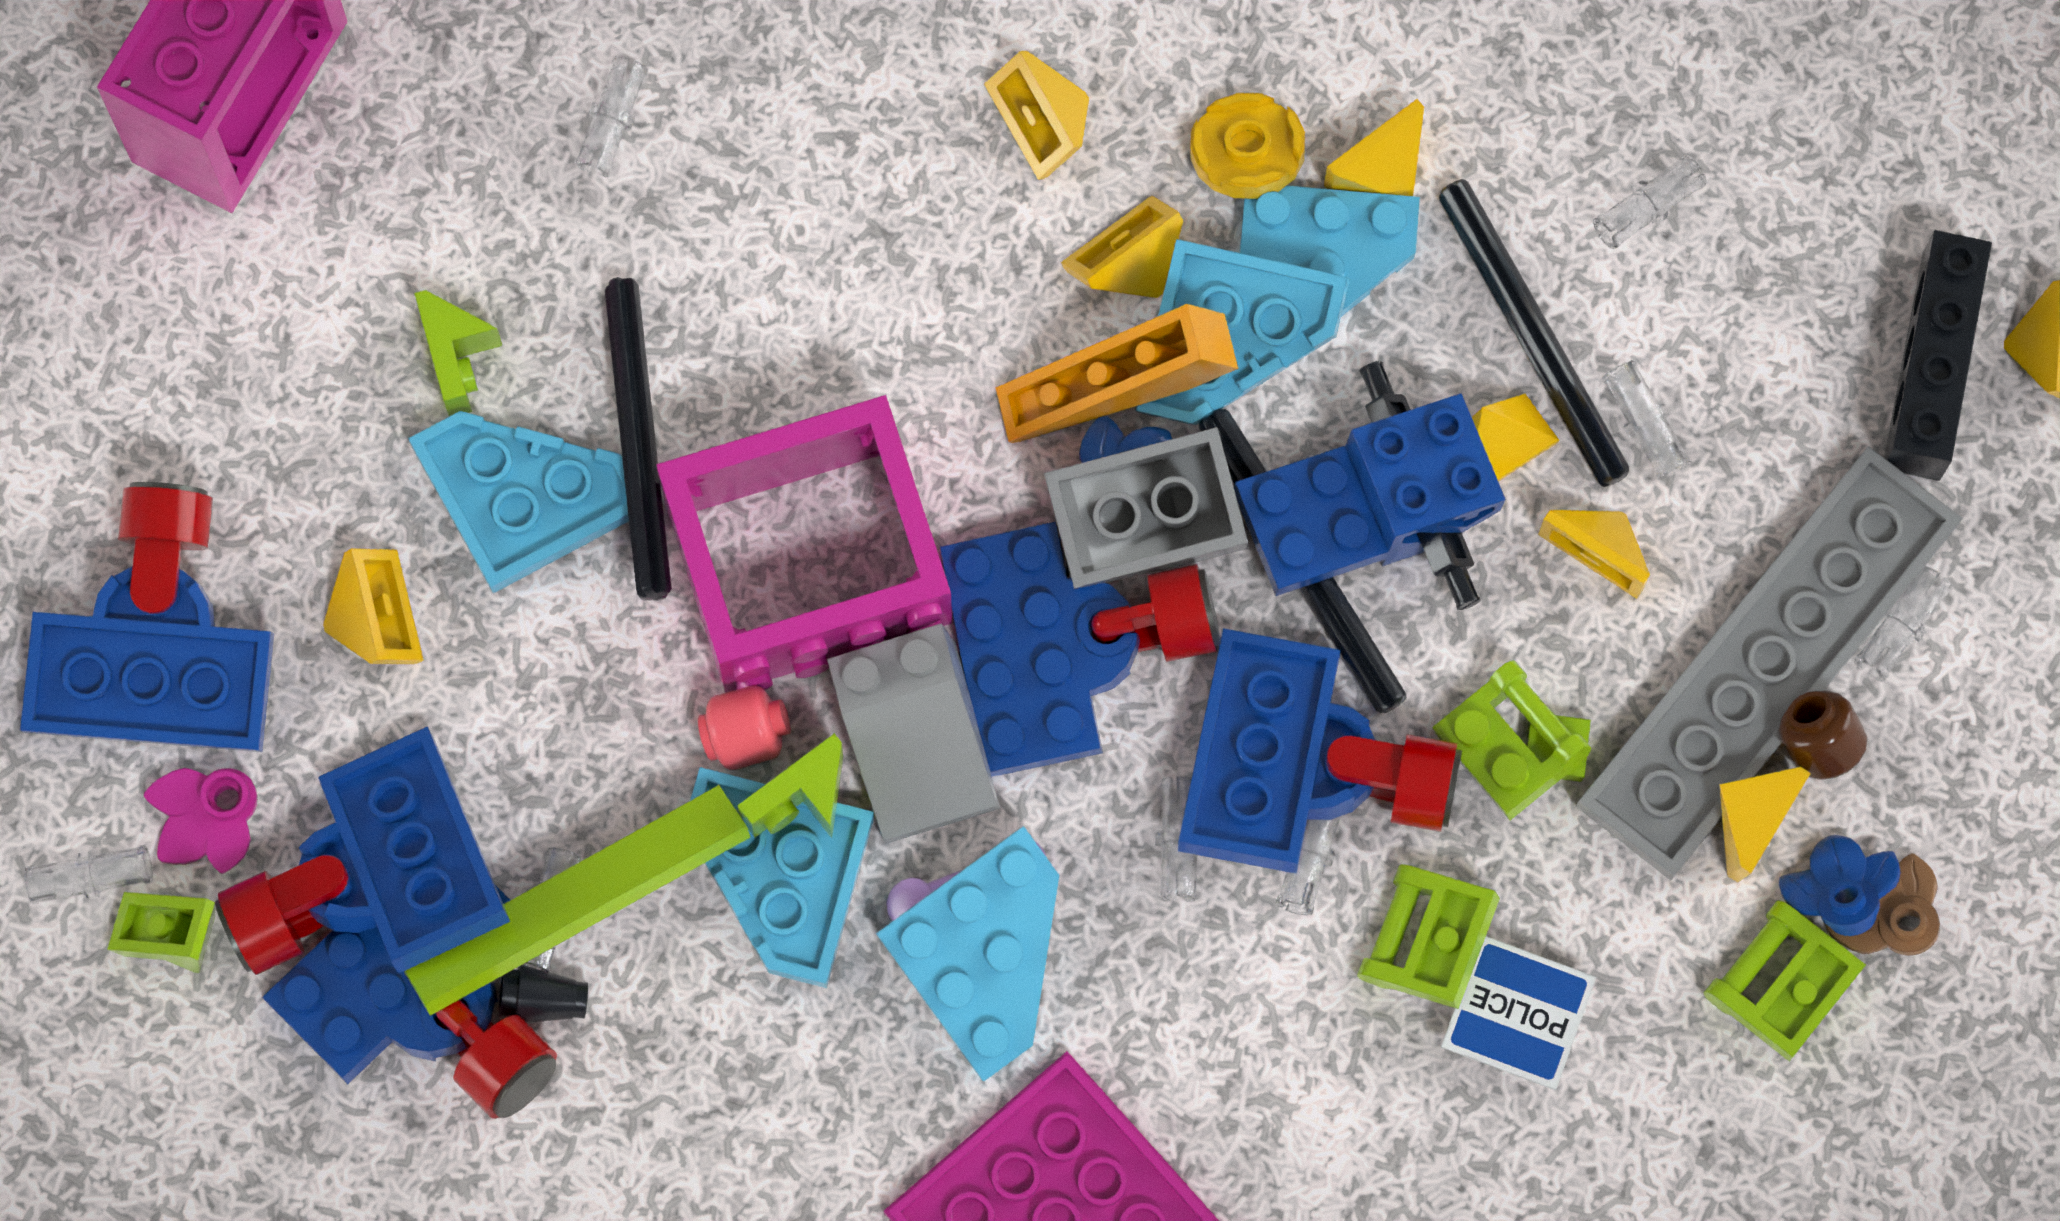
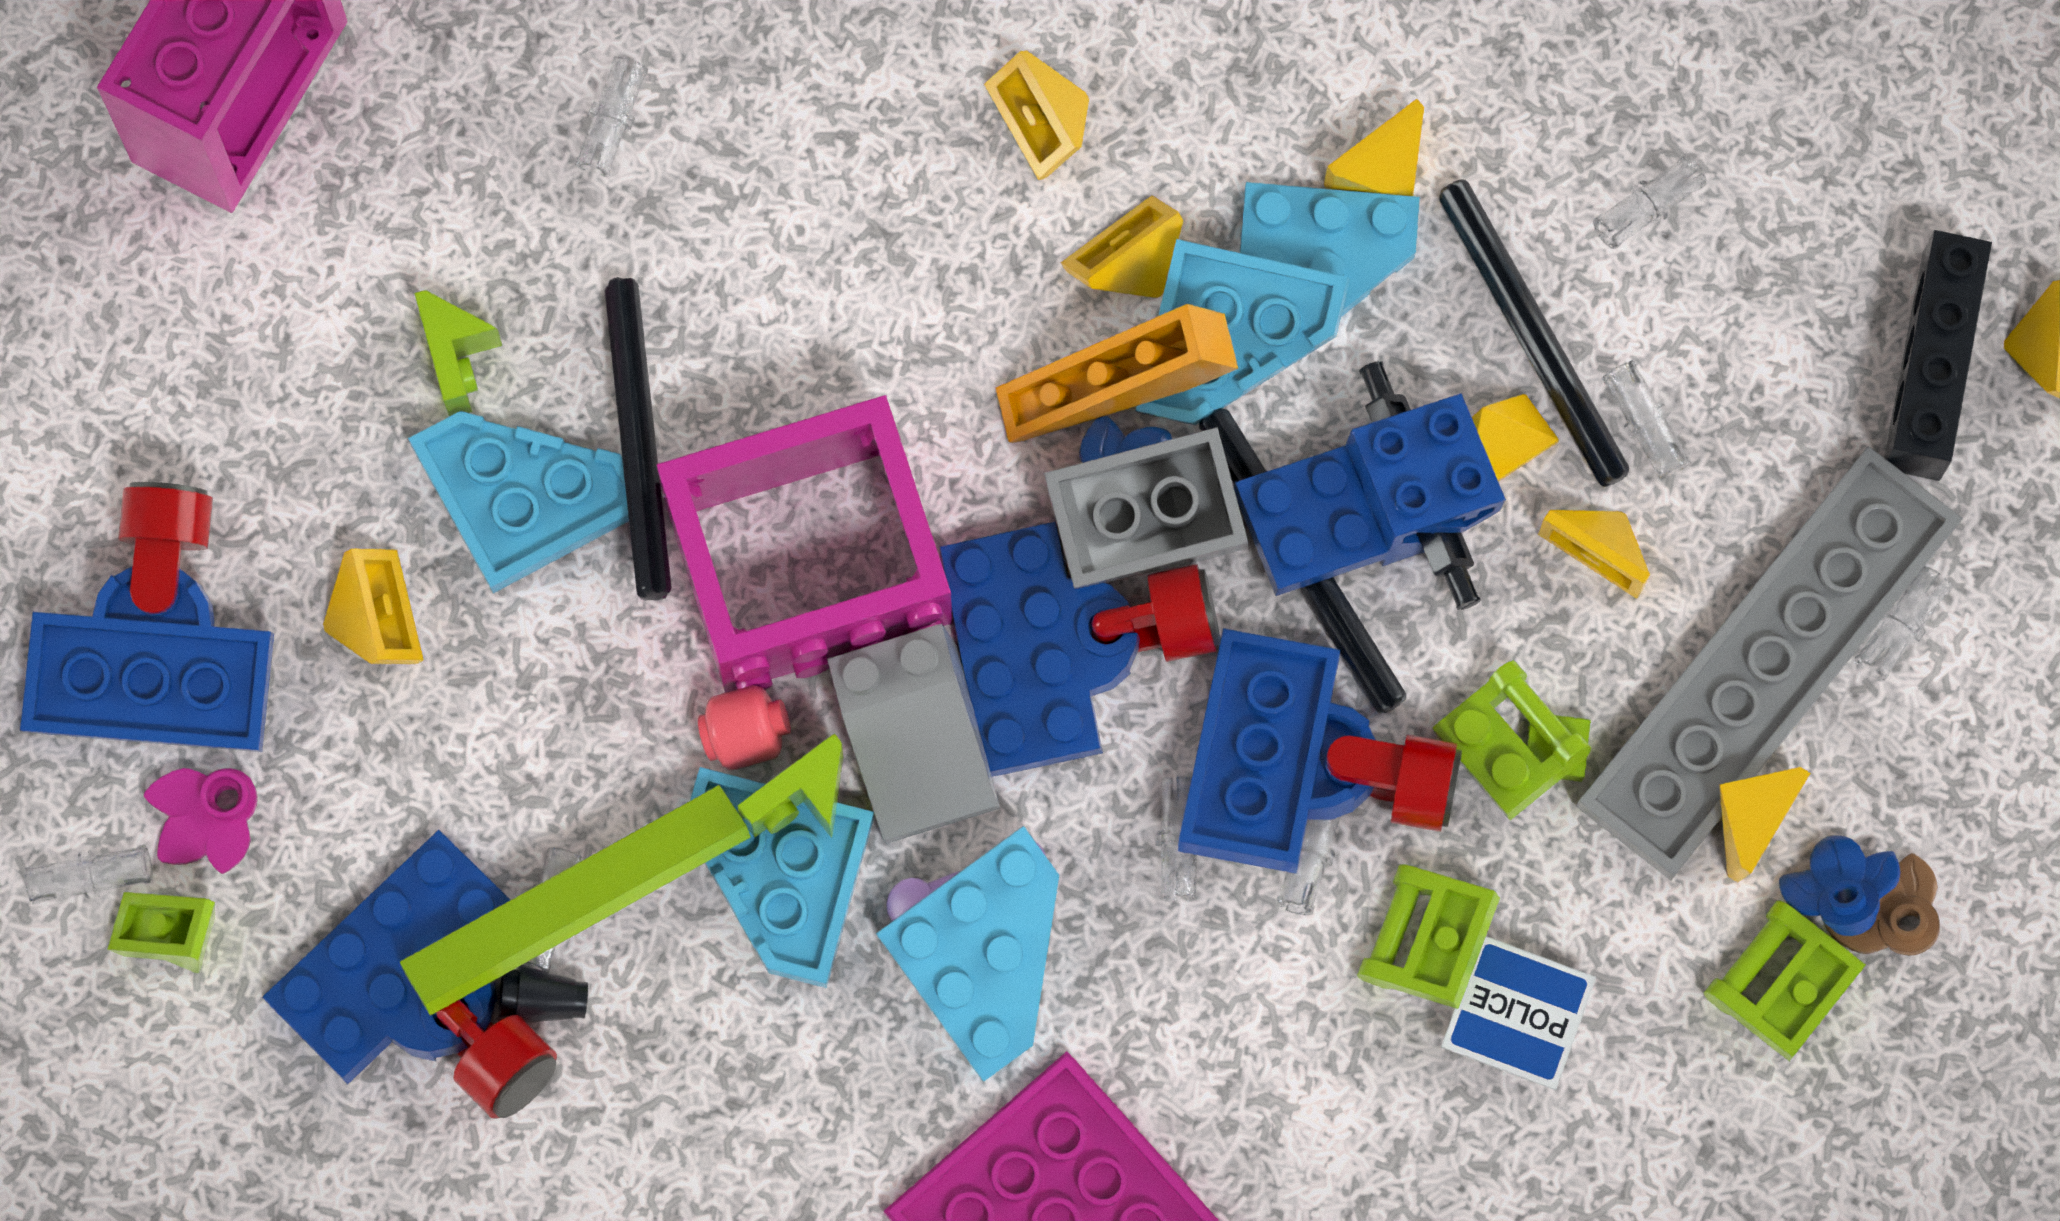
(389, 863): blue plate -> none
(1247, 145): yellow tile -> none
(1823, 734): reddish brown head -> none

